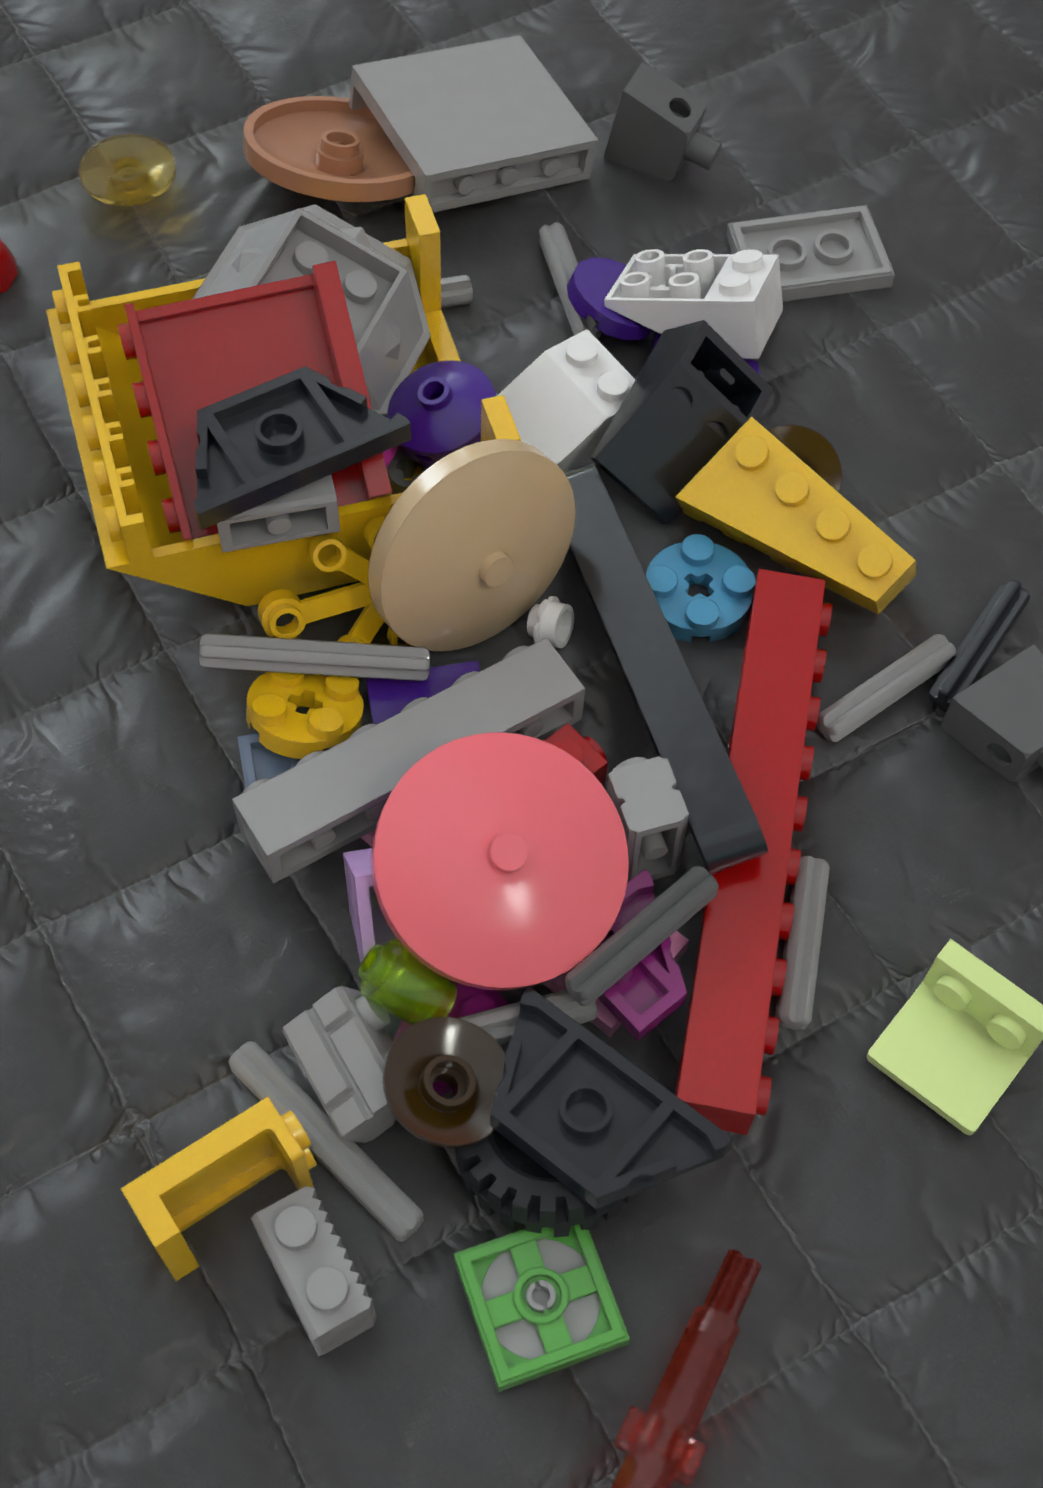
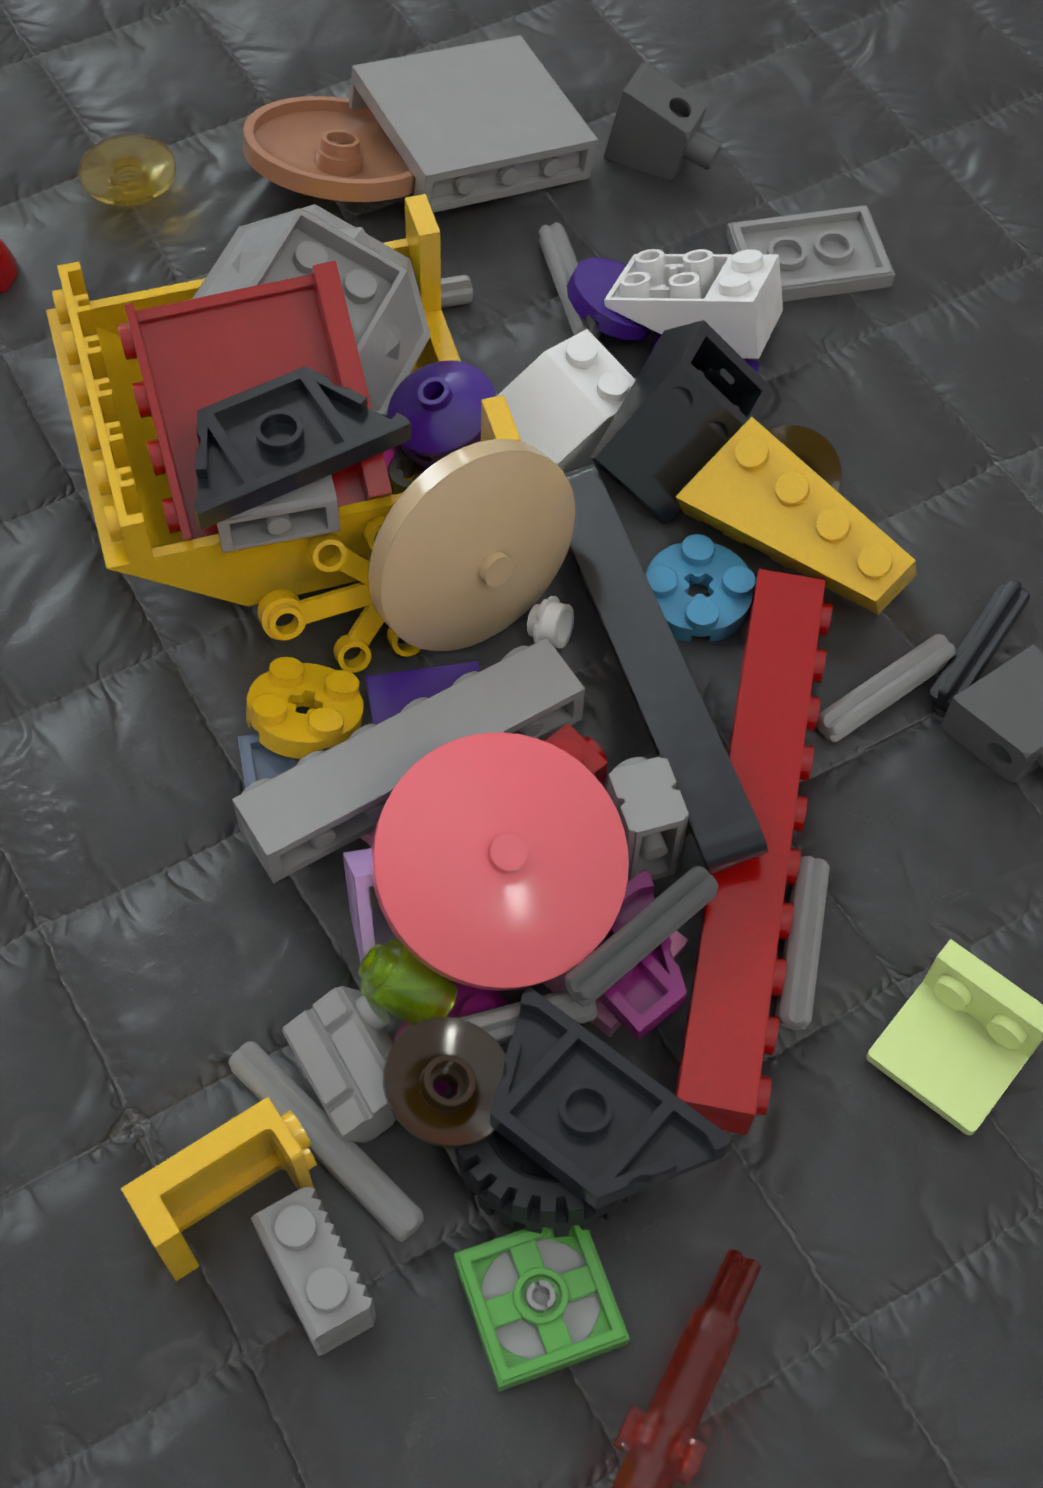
(314, 657): light grey axle -> none

